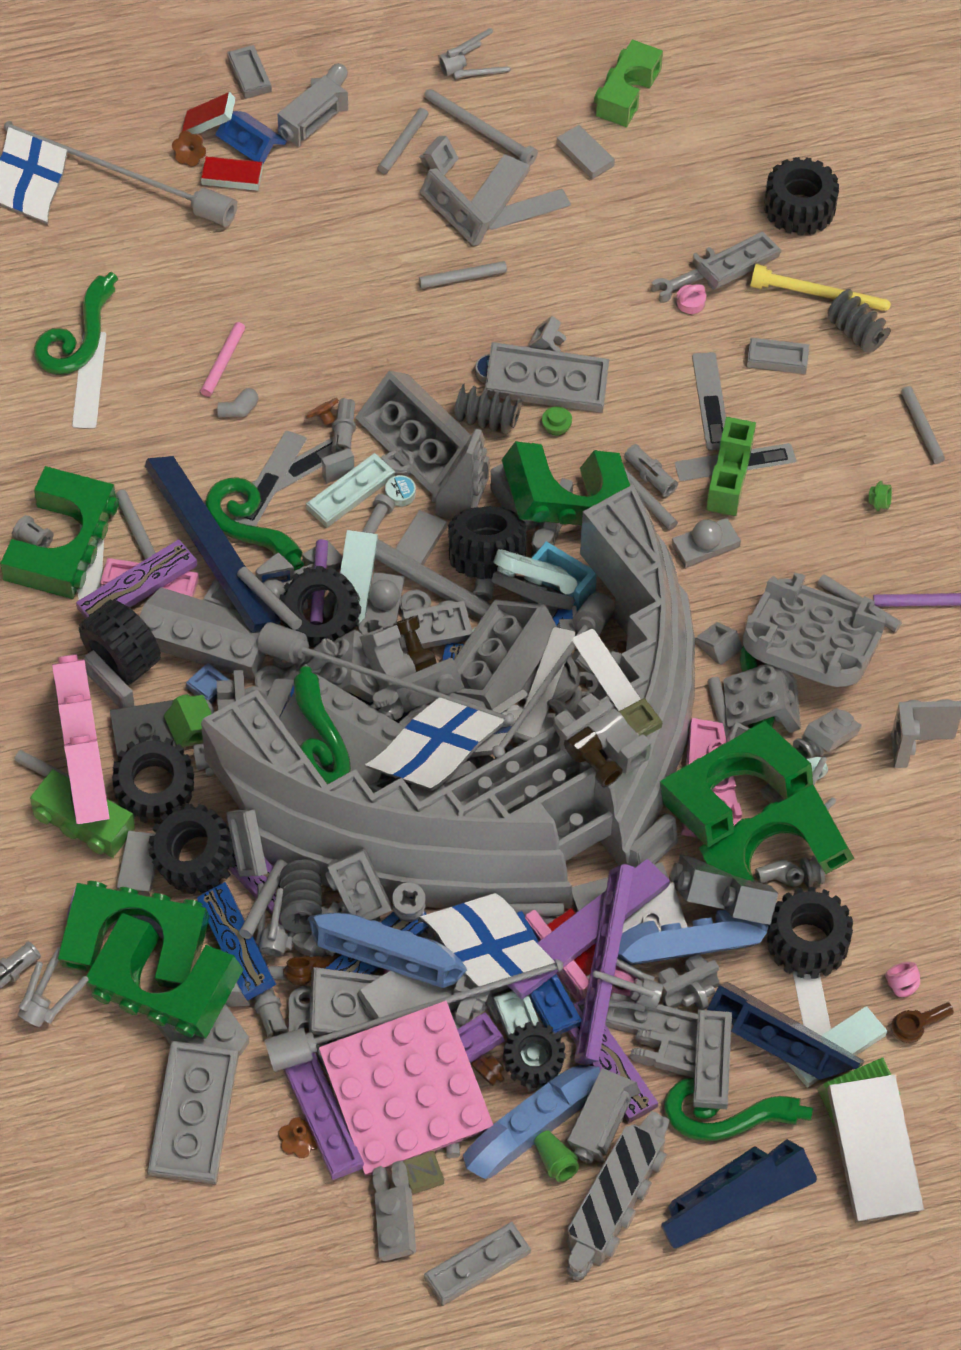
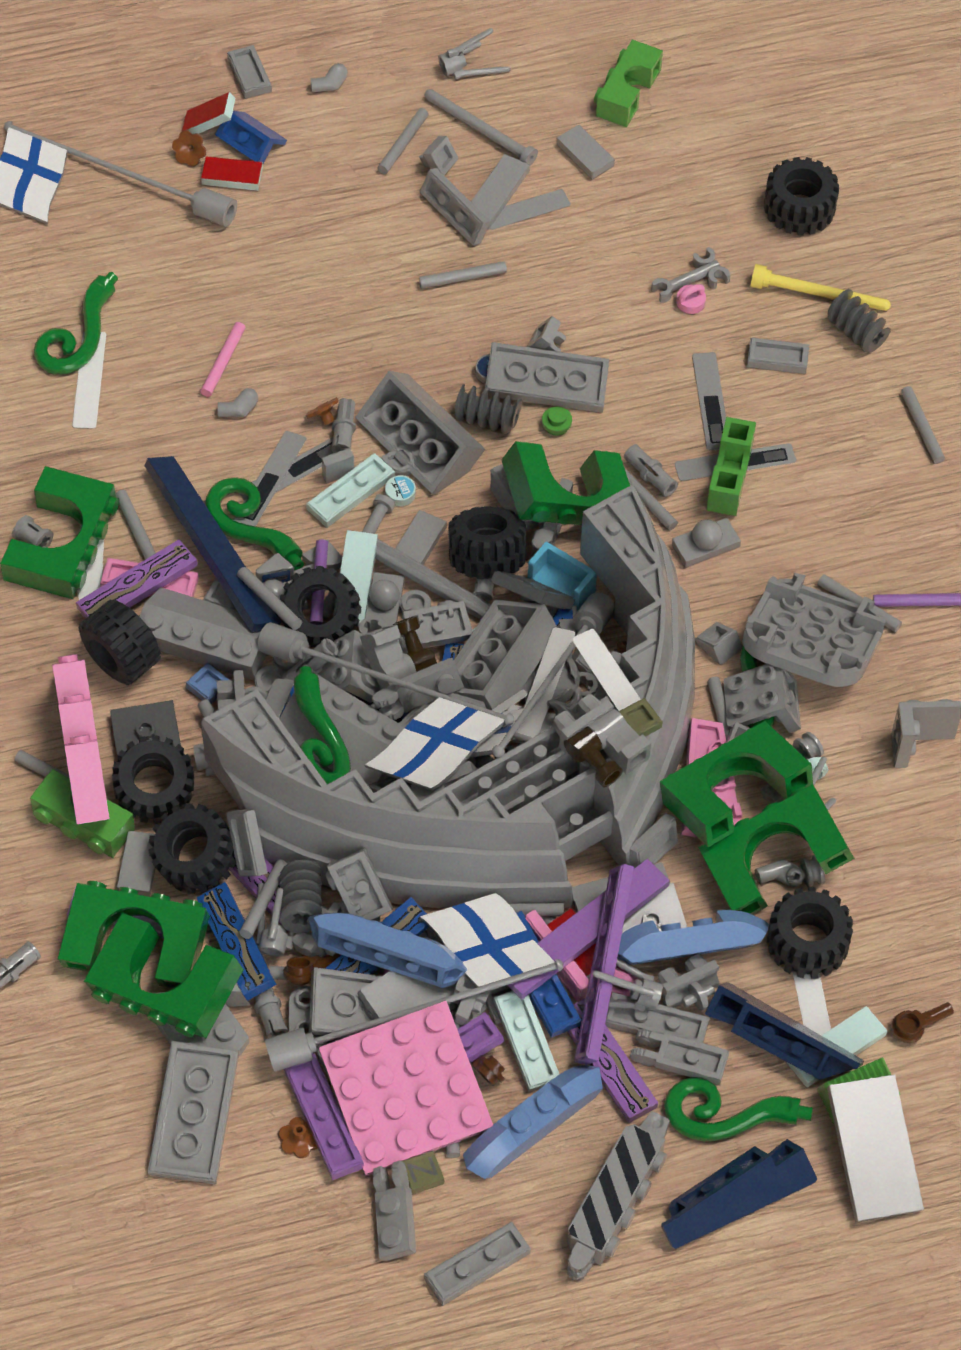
(34, 1006): light grey plant -> none
(108, 681): light grey tile -> none
(185, 719): bright green brick -> none
(311, 110): light grey window -> none
(410, 908): light grey wheel -> none
(464, 480): light grey wedge -> none
(534, 570): light aqua plate -> none
(534, 1074): black tyre -> none
(557, 1158): bright green cone -> none
(601, 1116): light grey window -> none
(712, 1059): light grey tile -> none
(715, 888): dark grey arch -> none
(739, 259): light grey tile -> none
(833, 729): light grey plate -> none
(880, 496): bright green plate -> none
(903, 975): bright pink tile -> none

